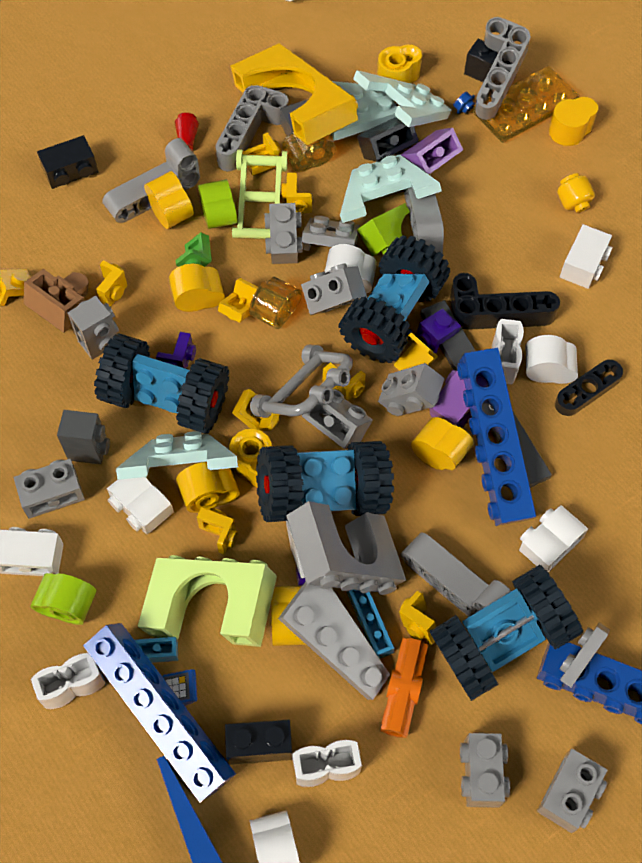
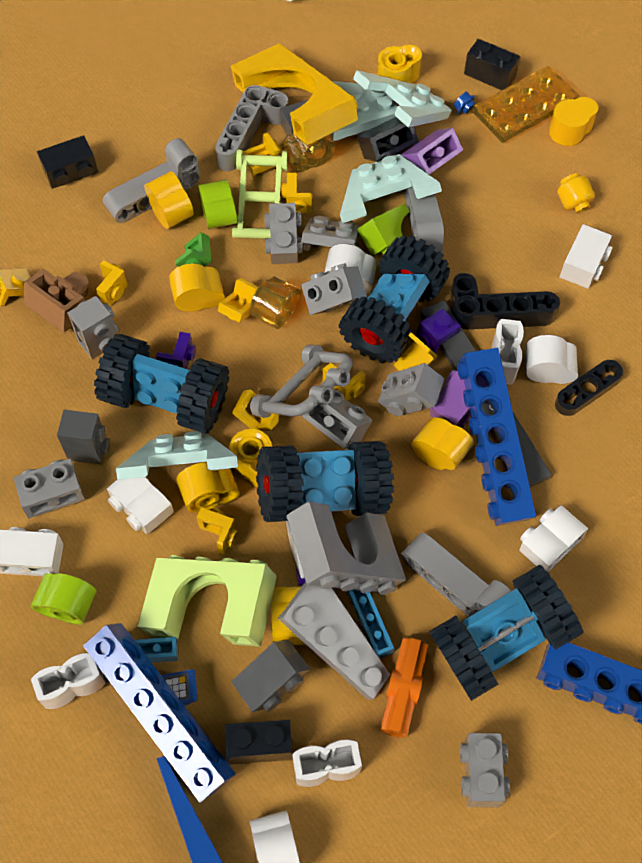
(187, 127): red cone -> none
(270, 676): none -> dark grey brick
(414, 620): yellow bracket -> none
(500, 71): light grey beam -> none
(576, 786): light grey brick -> none
(590, 643): light grey wing -> none

